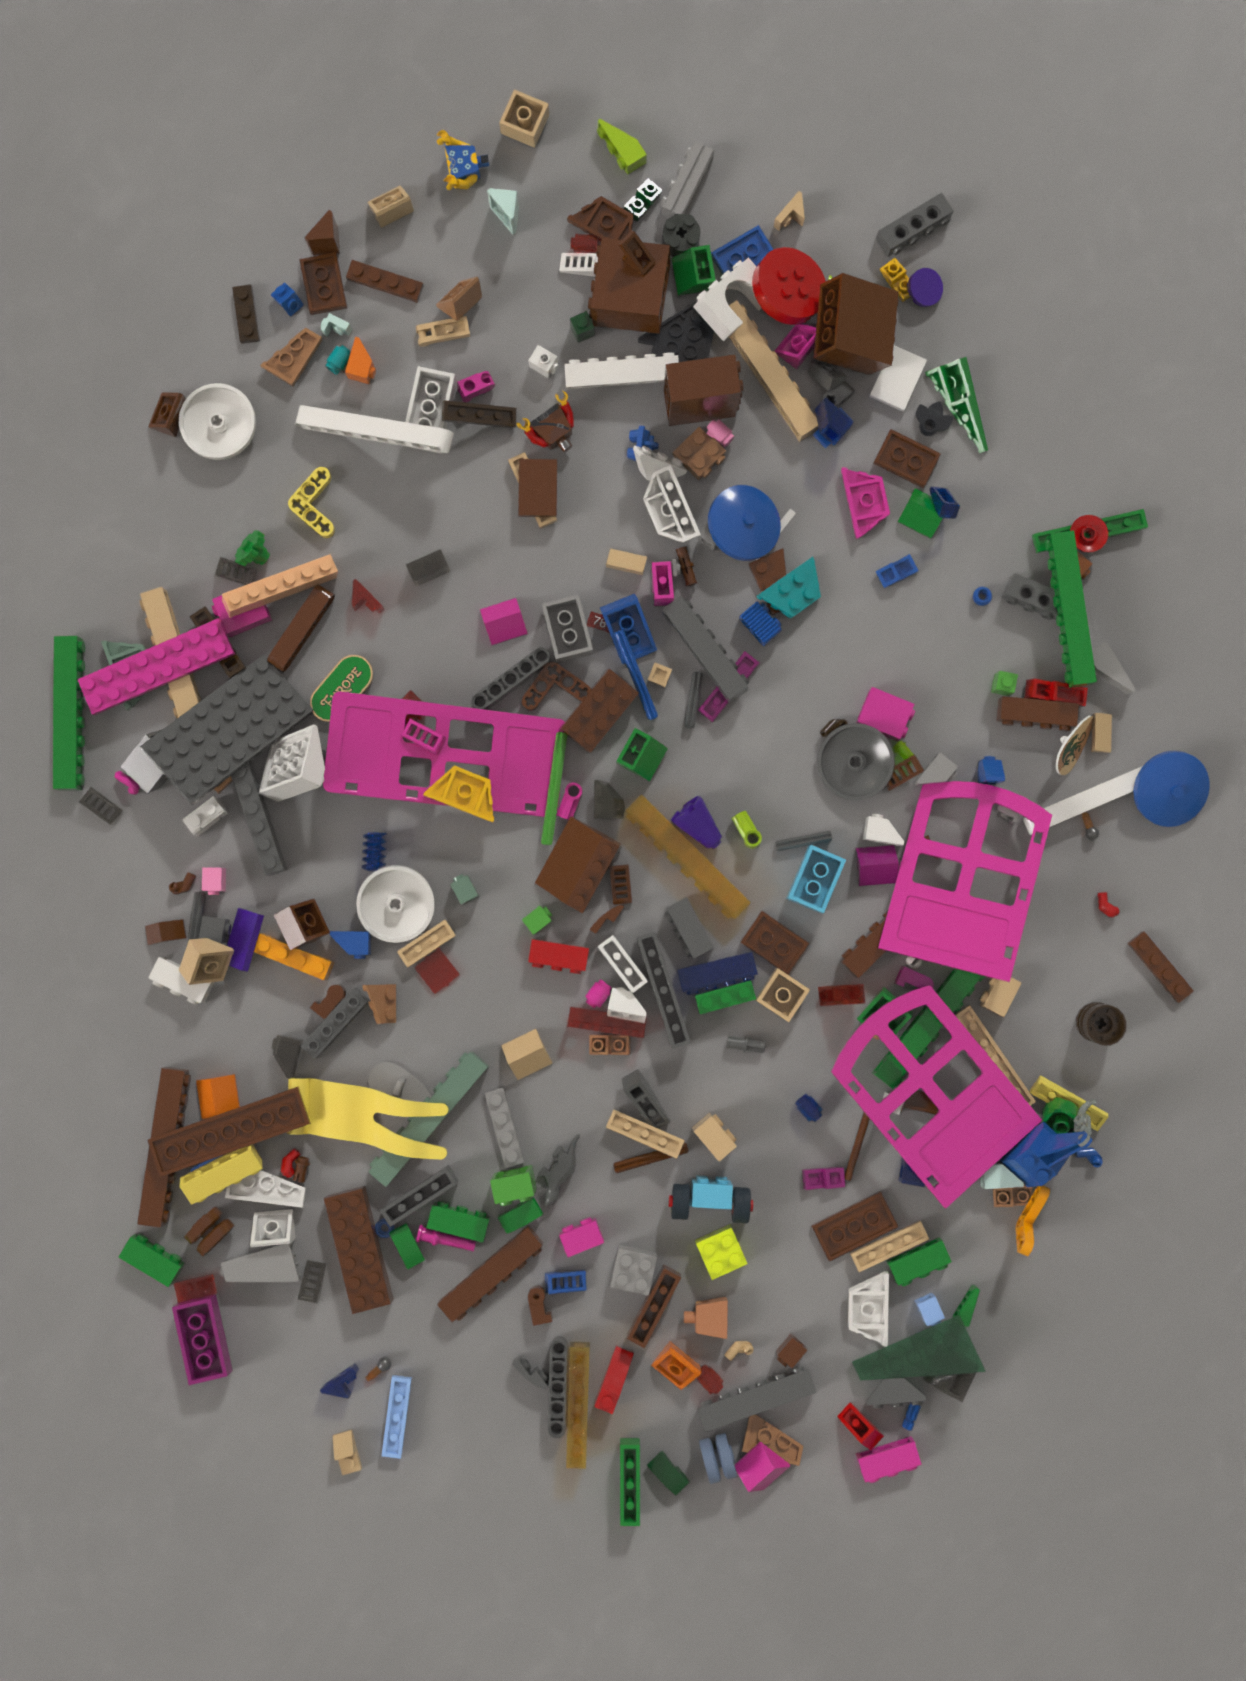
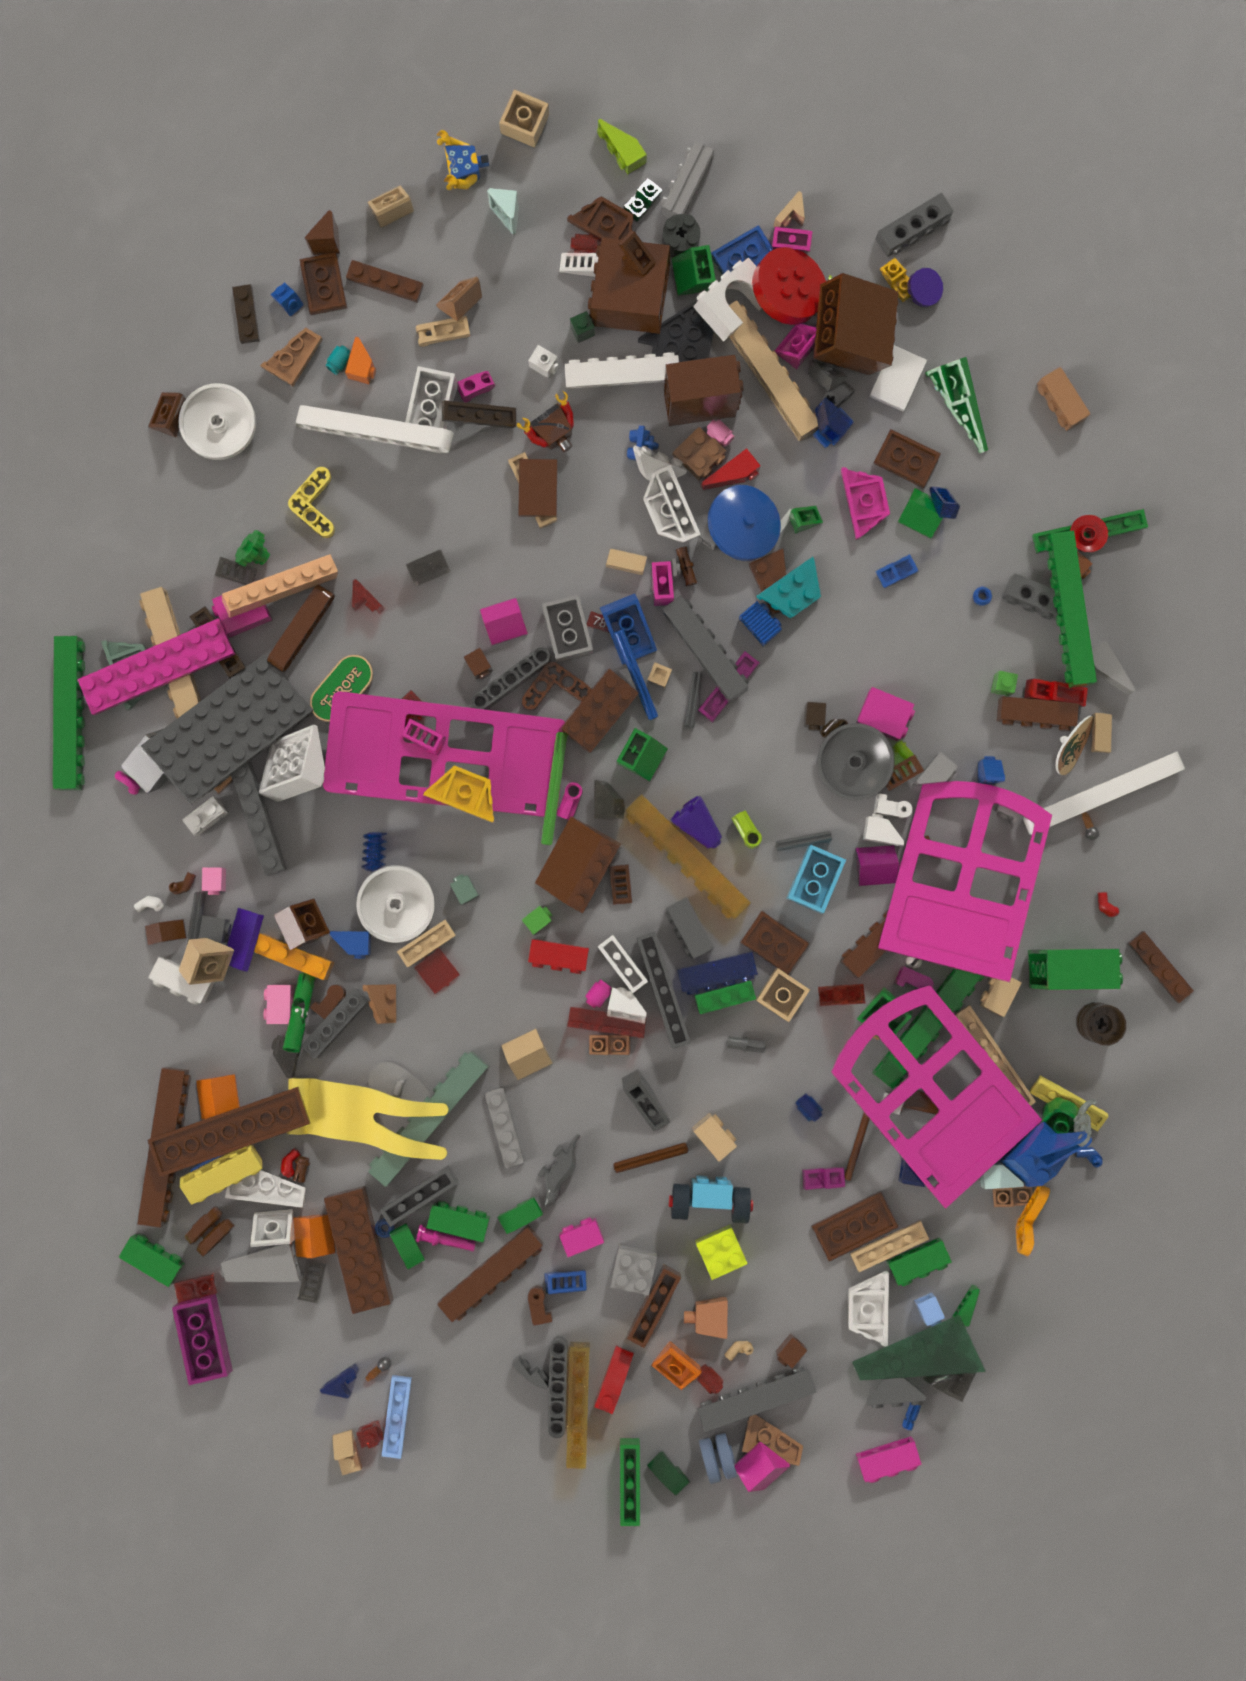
(88, 795): clear smoke slope -> none
(149, 901): none -> white arm
(279, 1003): none -> bright pink brick
(296, 1023): none -> green piece
(313, 1236): none -> orange slope
(338, 325): light aqua bracket -> none
(370, 1434): none -> clear red brick
(478, 664): none -> reddish brown brick
(513, 1185): bright green brick -> none
(611, 915): reddish brown slope -> none
(645, 1134): tan plate -> none
(736, 471): none -> red slope
(792, 238): none -> dark pink brick
(804, 518): none -> green slope
(815, 715): none -> dark brown brick
(860, 1426): red slope -> none
(890, 808): none -> white leg
(934, 417): black plate -> none
(1063, 399): none -> medium nougat brick
(1075, 969): none -> green brick
(1171, 788): blue dish -> none

